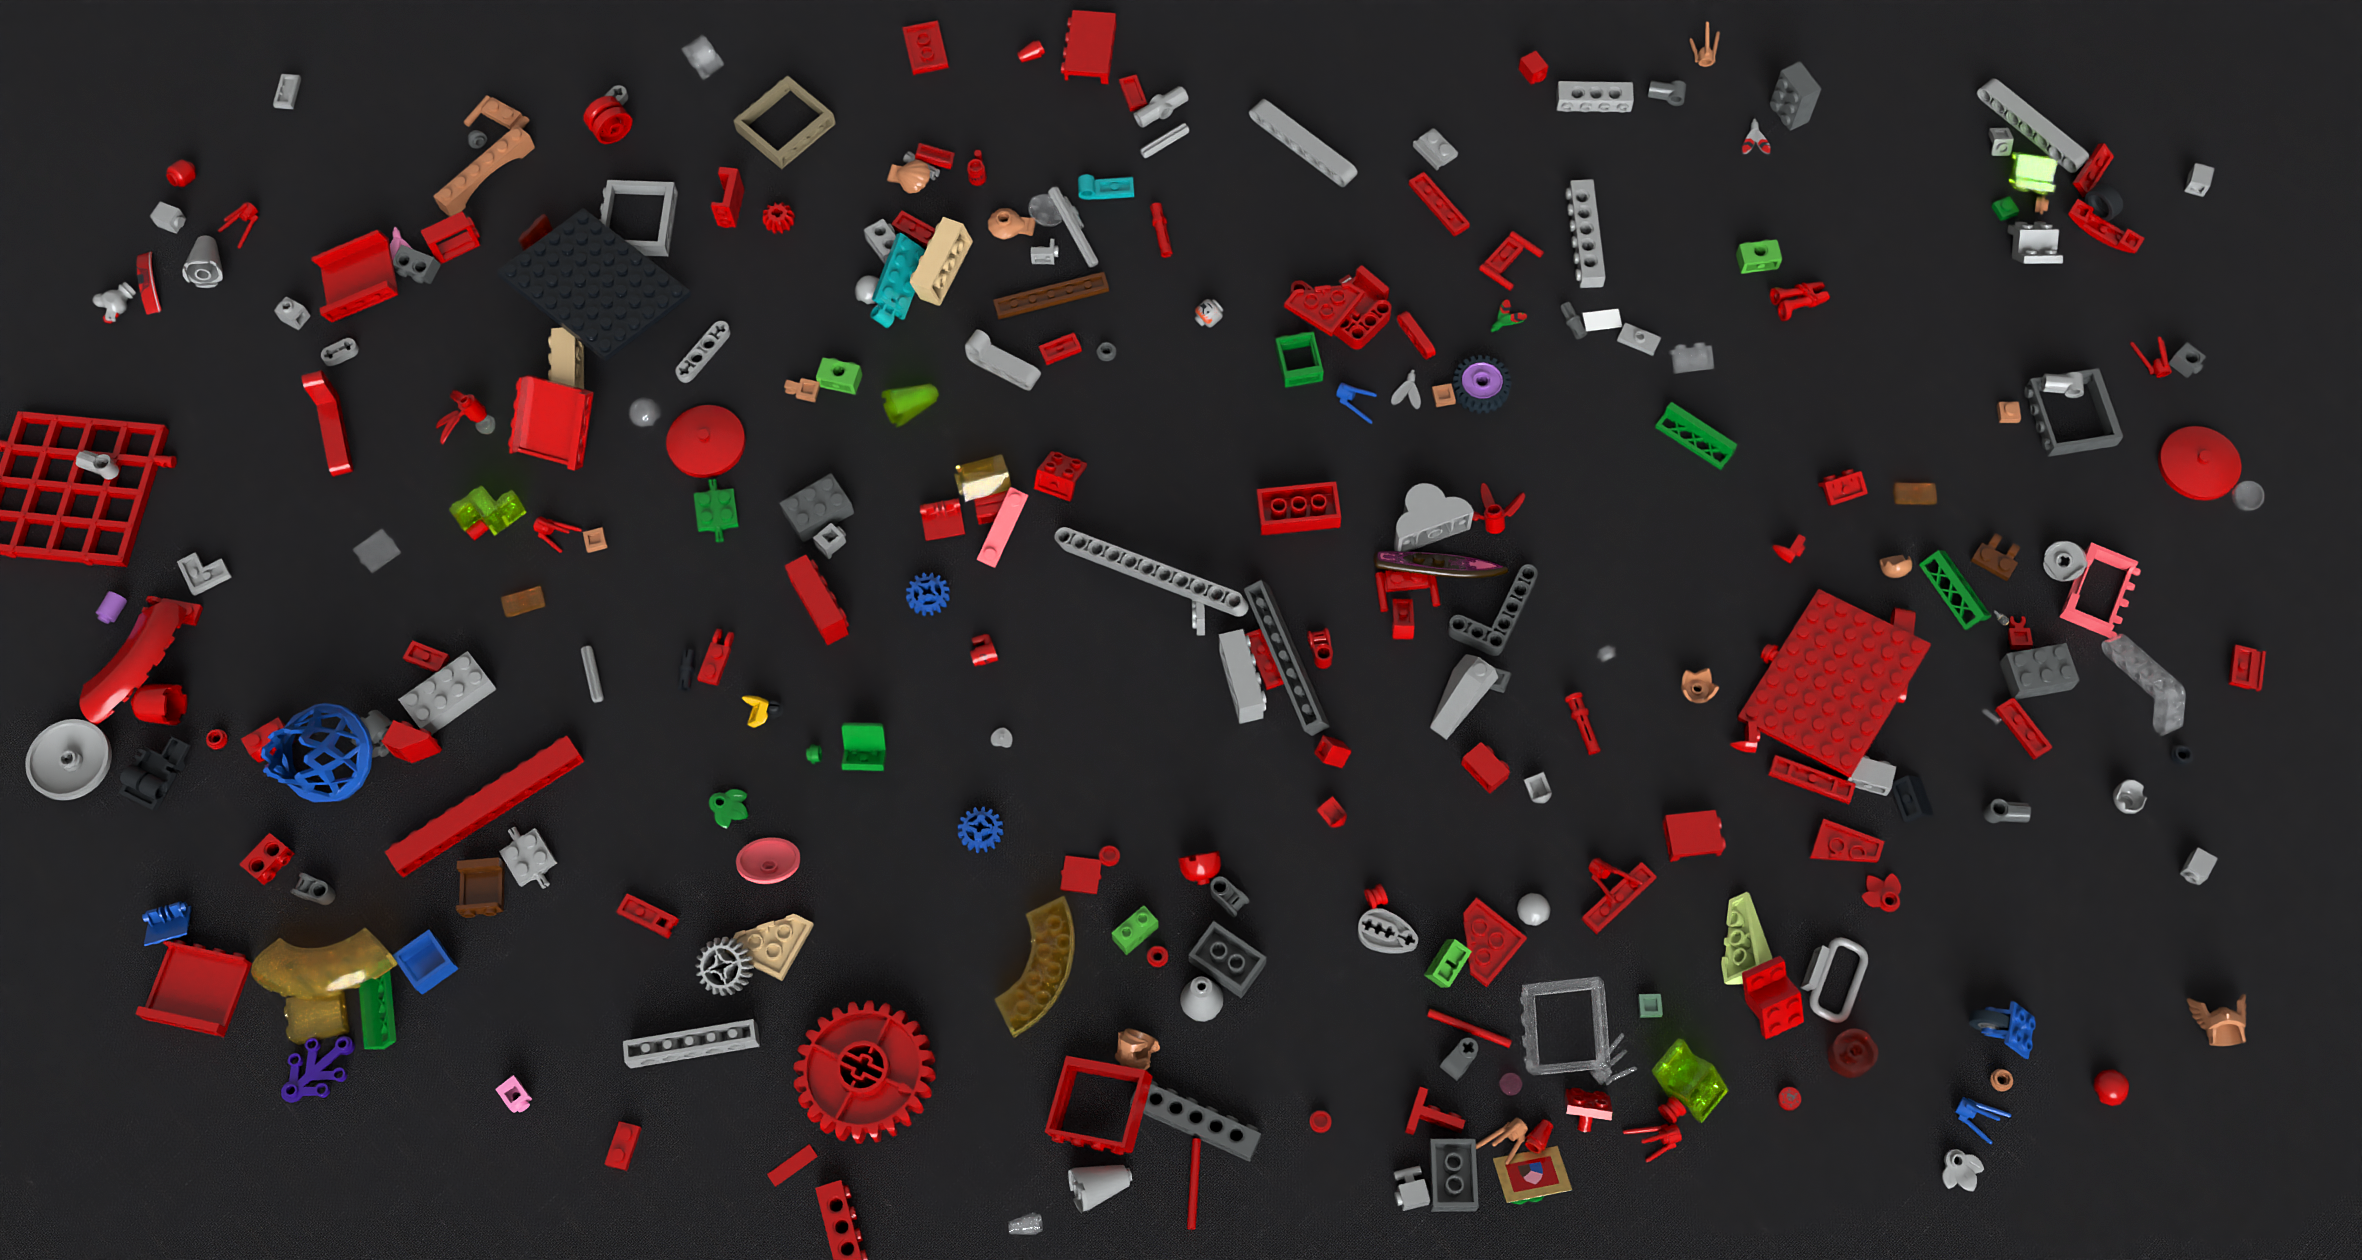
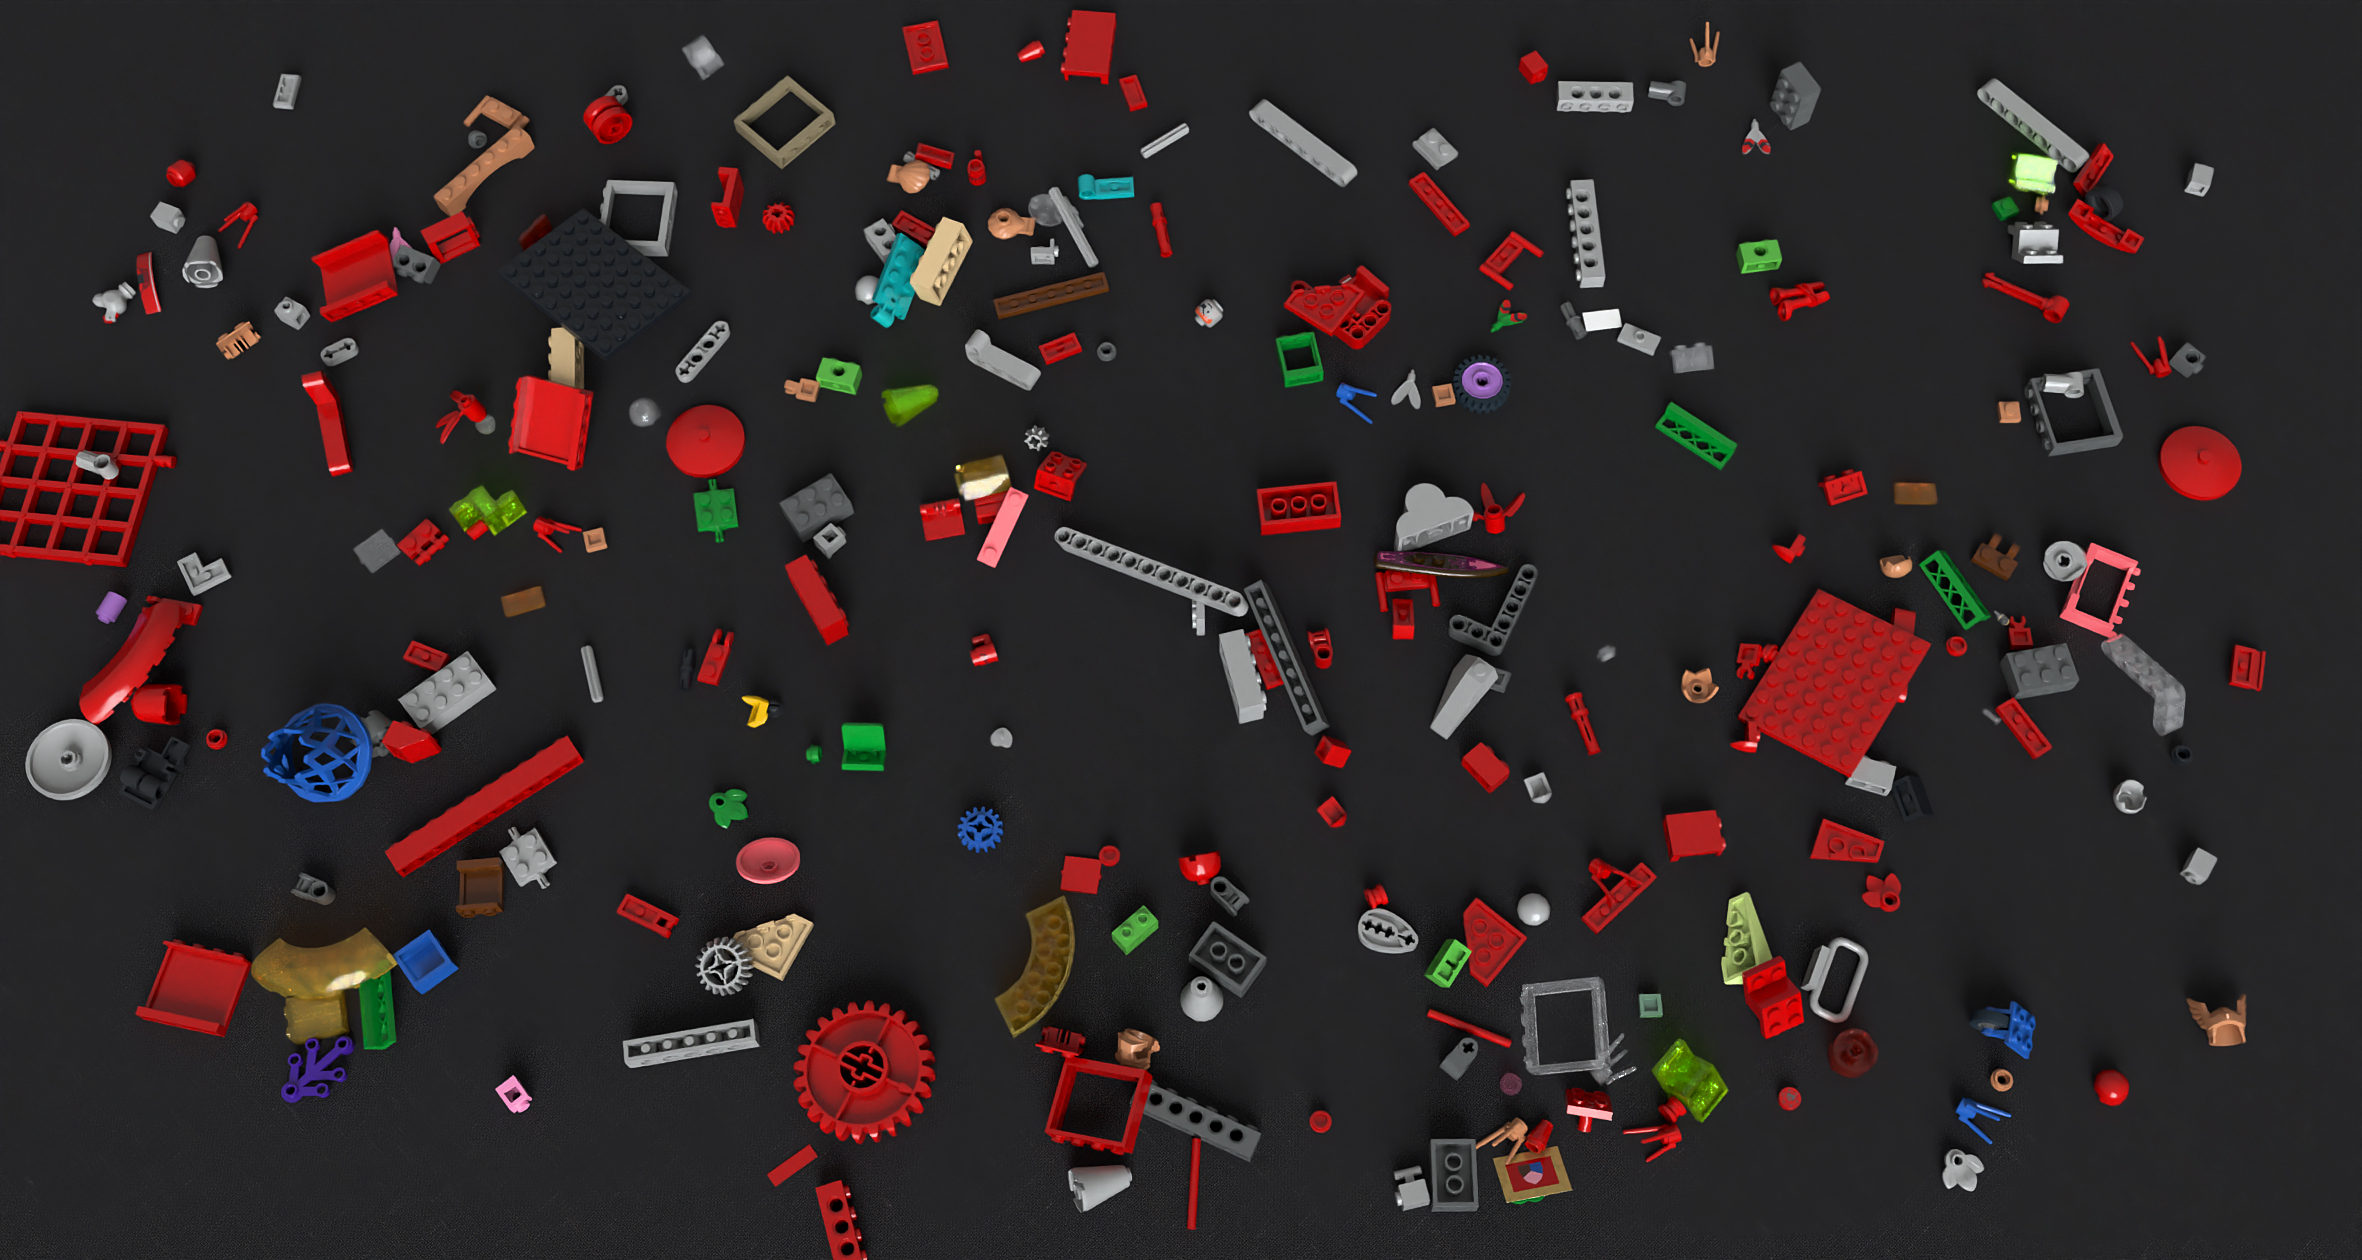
(166, 923): blue hinge -> none
(227, 341): none -> nougat hinge
(258, 739): red brick -> none
(263, 855): red brick -> none
(419, 539): none -> red plate
(623, 1146): red plate -> none
(927, 602): blue gear -> none
(1026, 1225): clear cone -> none
(1036, 438): none -> light grey gear
(1051, 1044): none -> red hinge
(1157, 950): red plate -> none
(1161, 106): light grey piece -> none
(1416, 335): red beam -> none
(1432, 1115): red bracket -> none
(1748, 656): none -> red plate
(1812, 779): red plate -> none
(1956, 646): none -> red plate
(2001, 141): light grey bracket -> none
(2007, 811): dark grey piece -> none
(2053, 309): none -> red piece
(2248, 496): clear hair -> none

